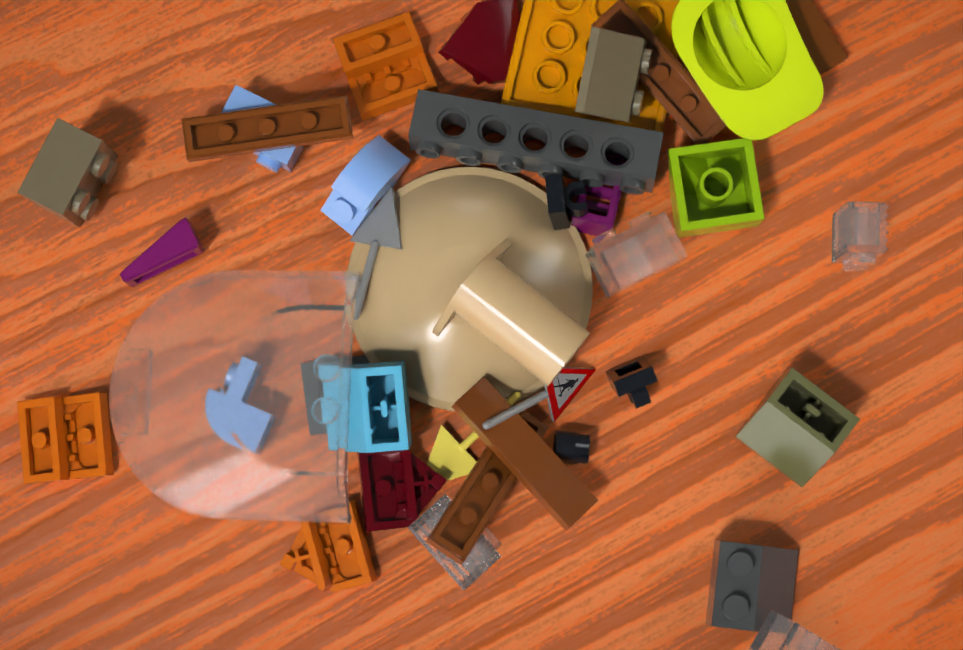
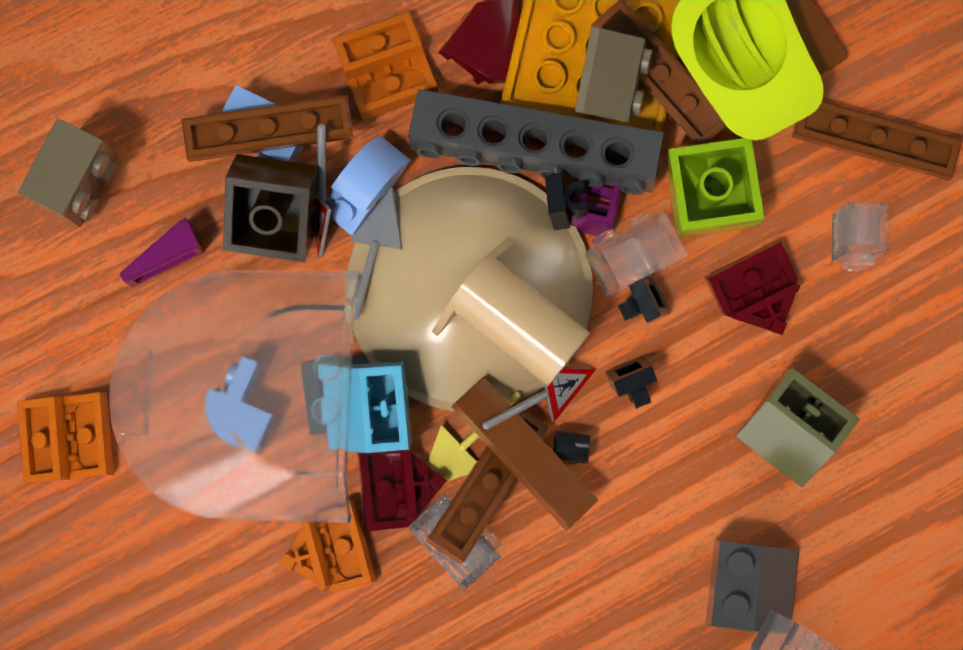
(270, 207): none -> dark brown brick
(322, 209): none -> light grey piece
(646, 301): none -> black tile
(757, 288): none -> dark red slope
(880, 140): none -> dark orange tile

